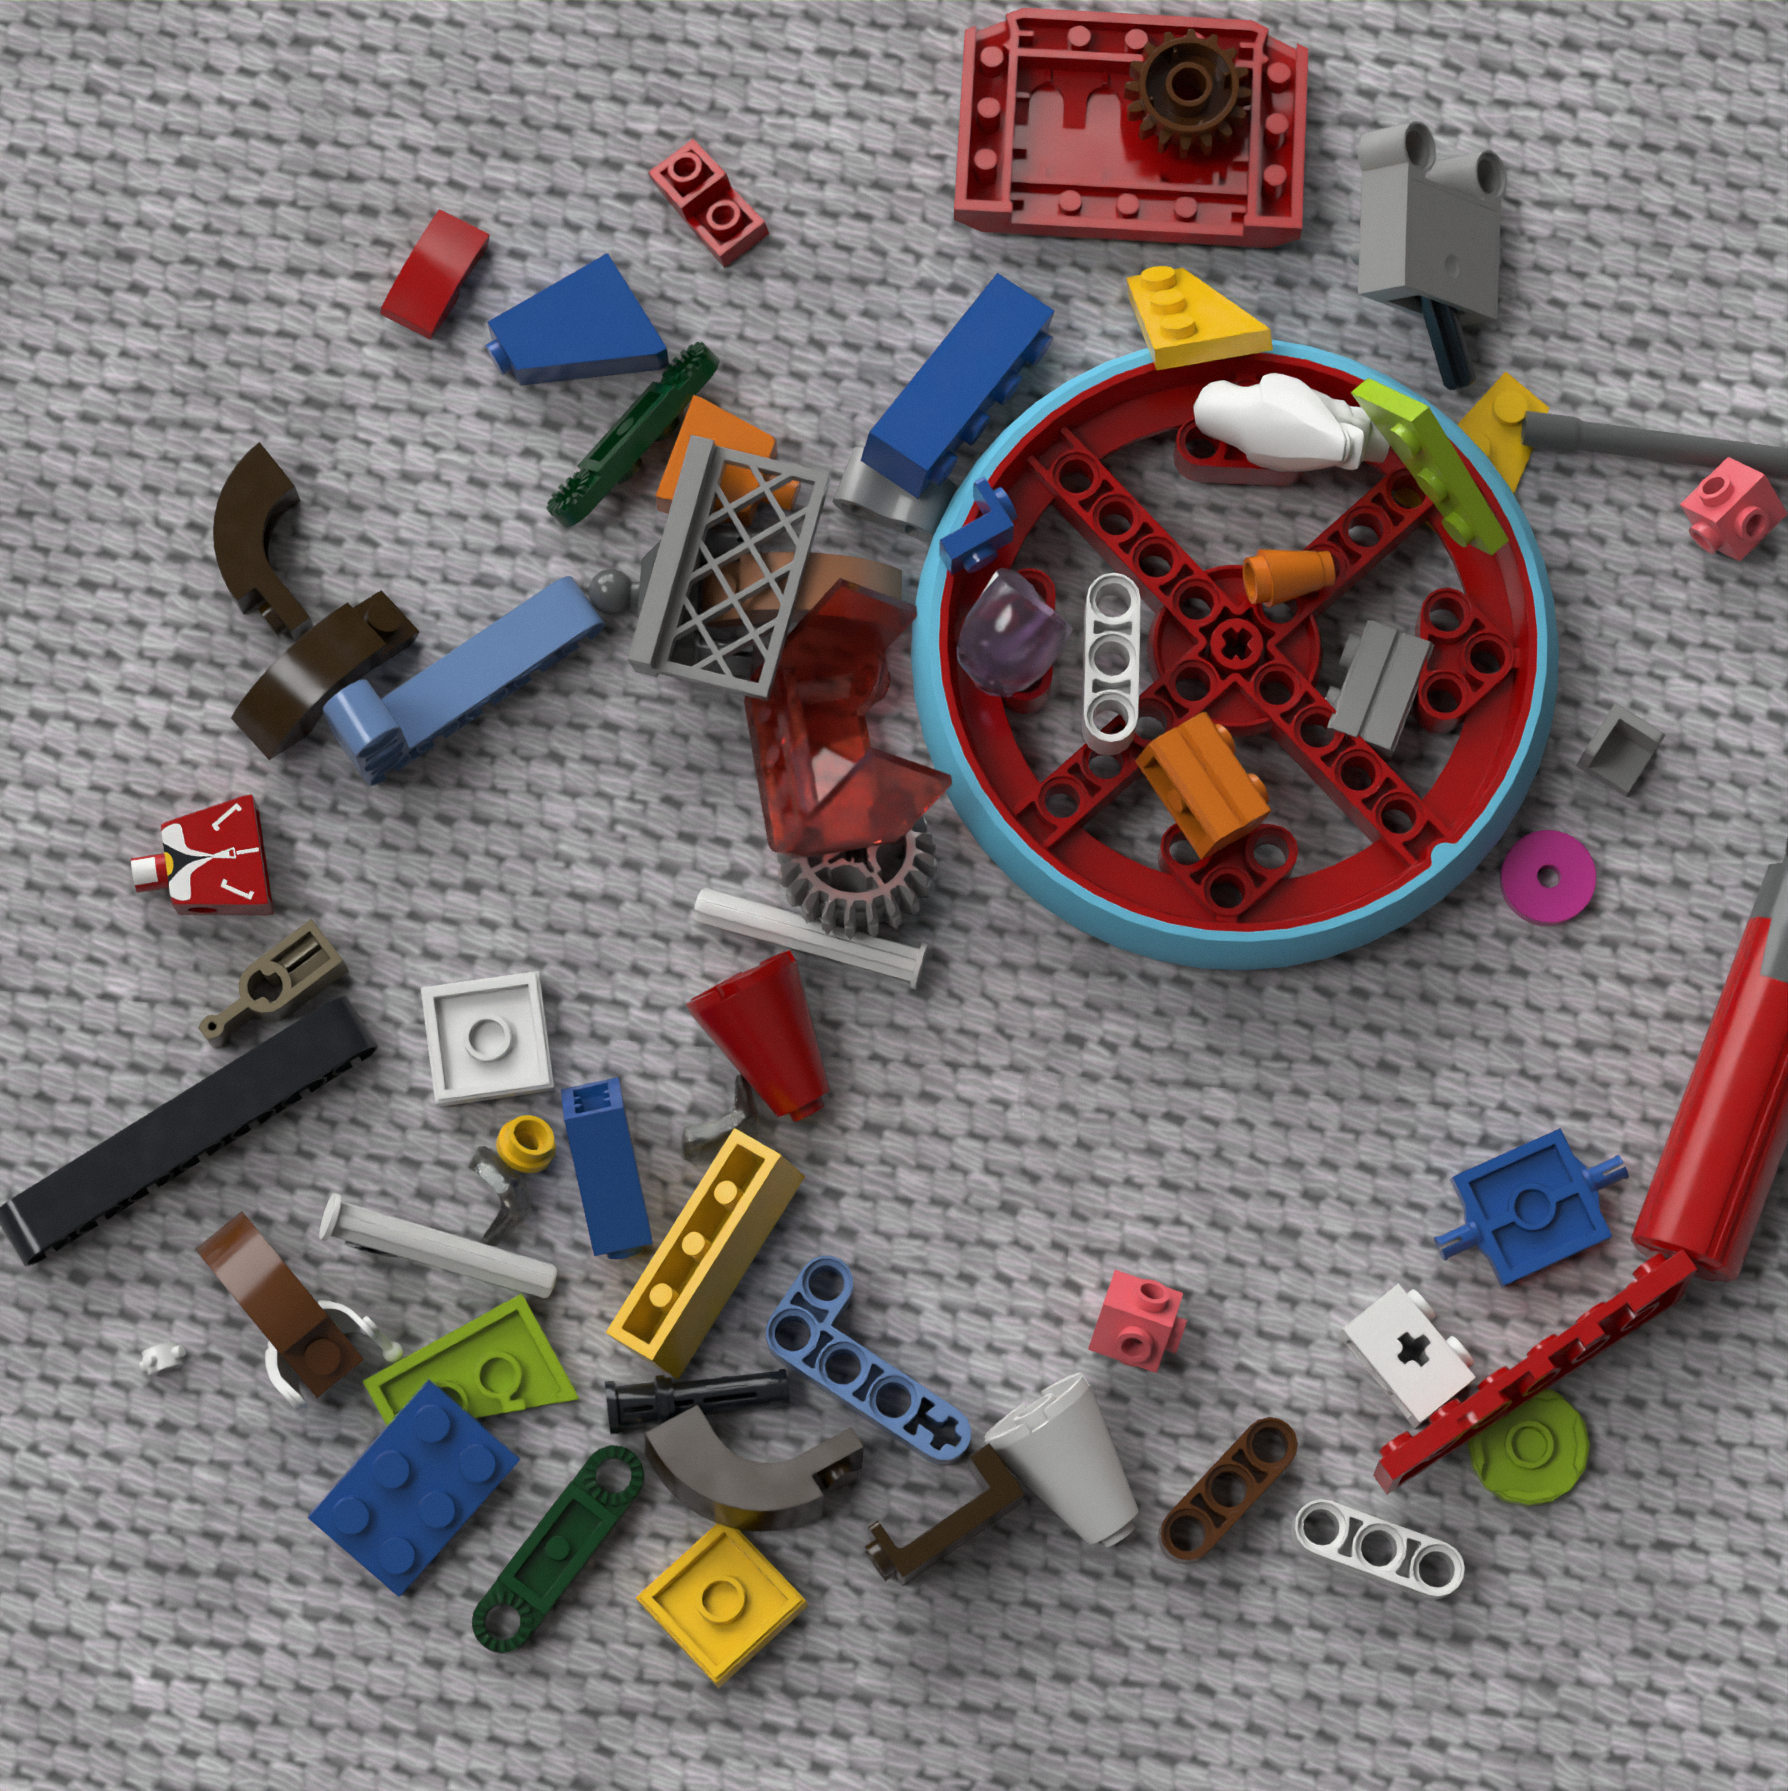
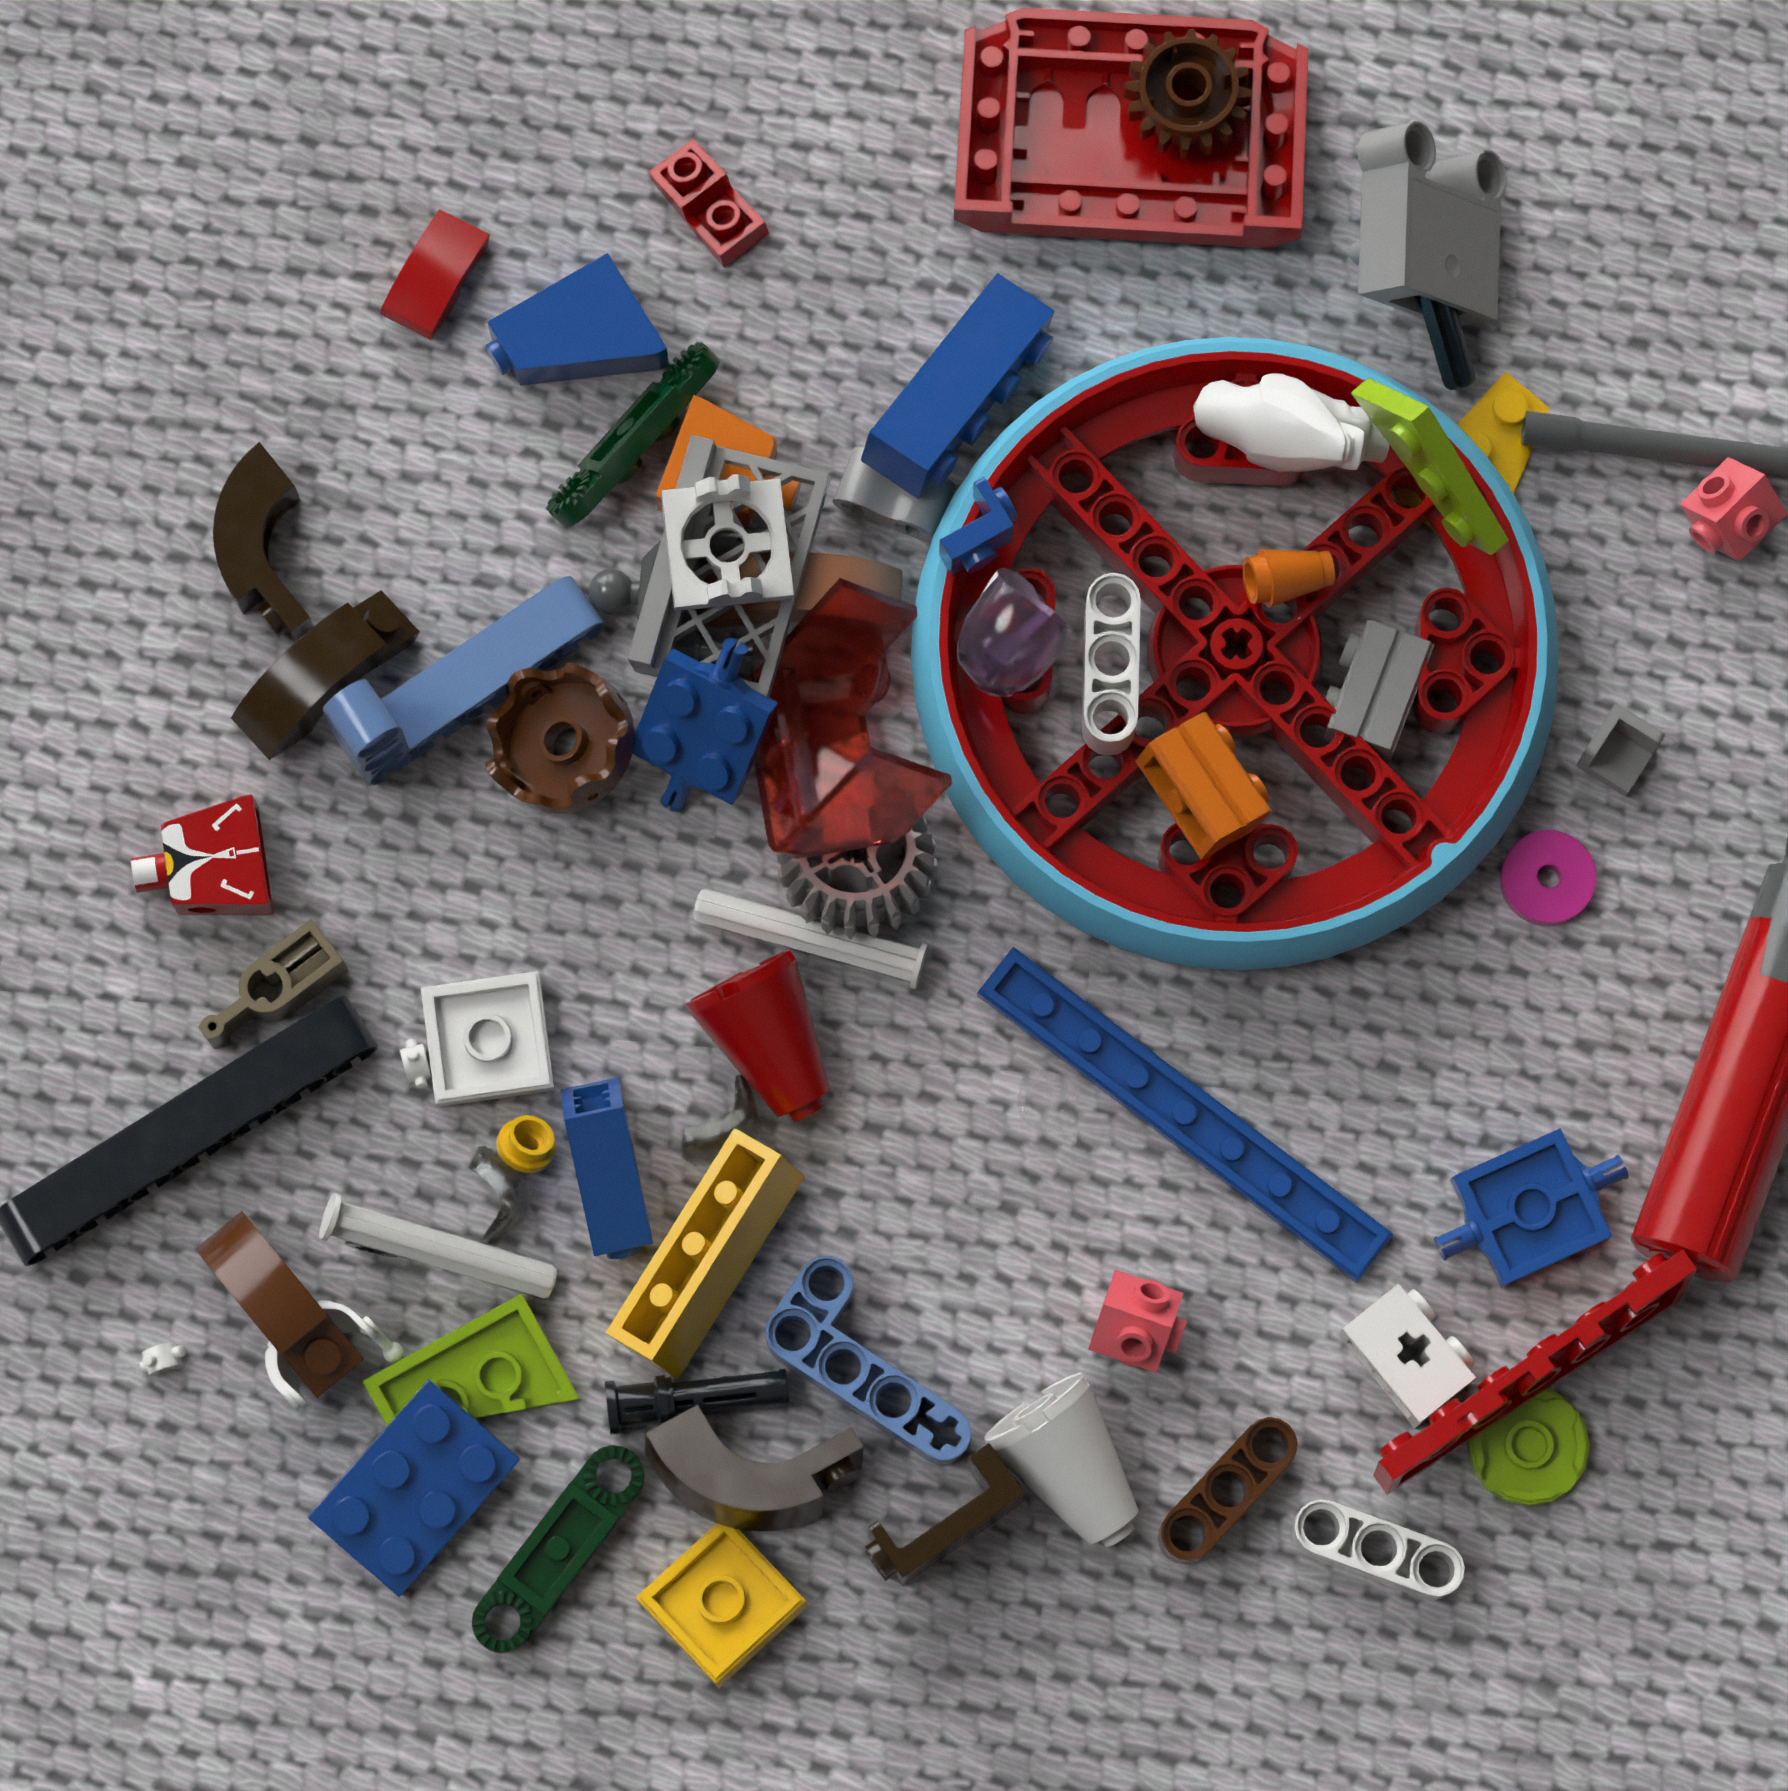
(416, 1063): none -> white piece
(533, 717): none -> reddish brown plate
(703, 725): none -> blue plate
(761, 496): none -> white piece
(1185, 1114): none -> blue tile
(1190, 320): yellow wing -> none

